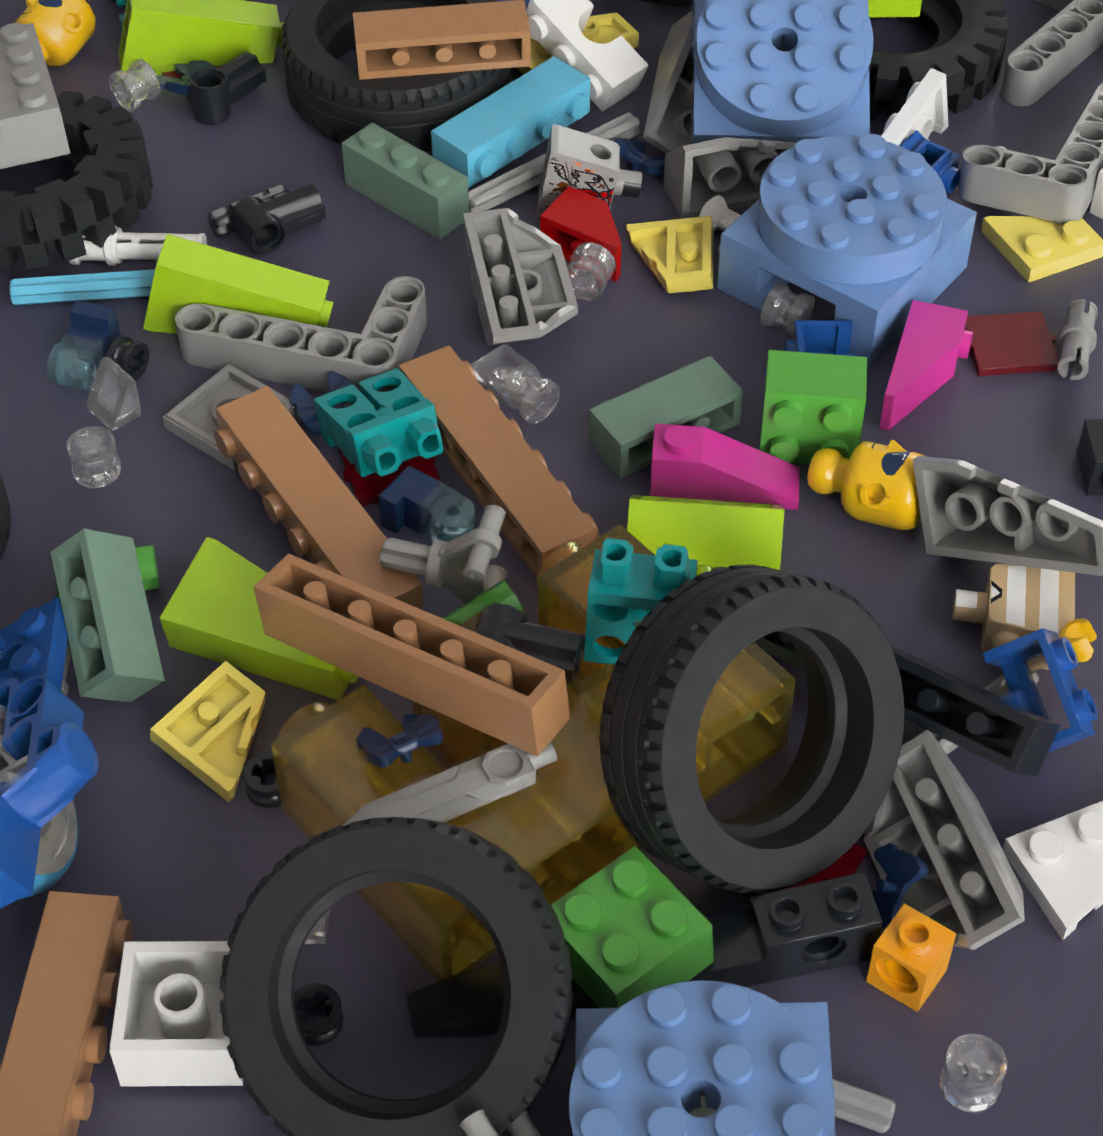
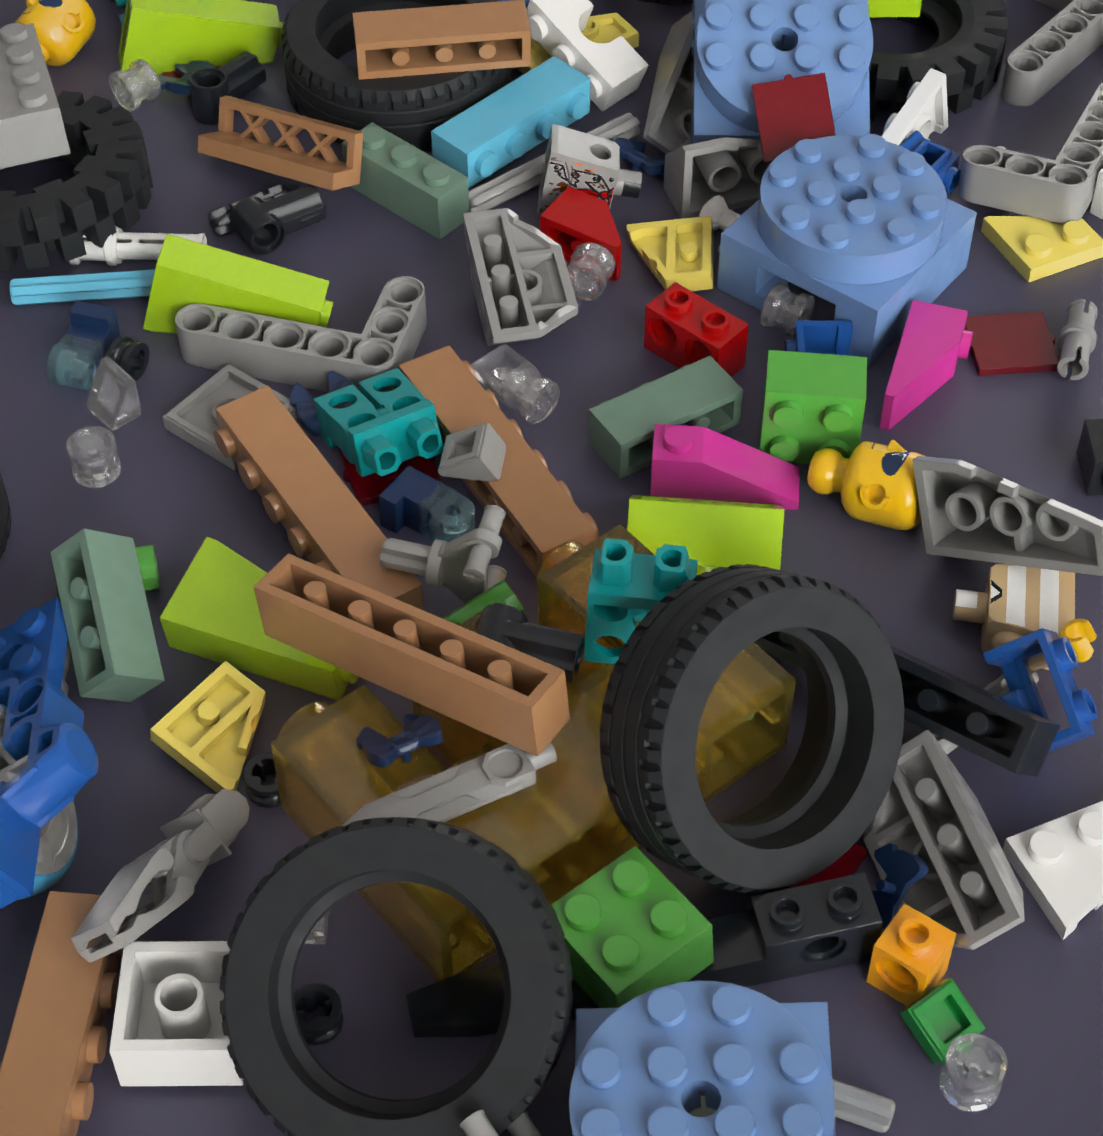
(170, 868): none -> light grey arm
(277, 158): none -> medium nougat fence
(473, 454): none -> light grey slope
(690, 328): none -> red brick
(791, 112): none -> dark red piece
(940, 1019): none -> green tile

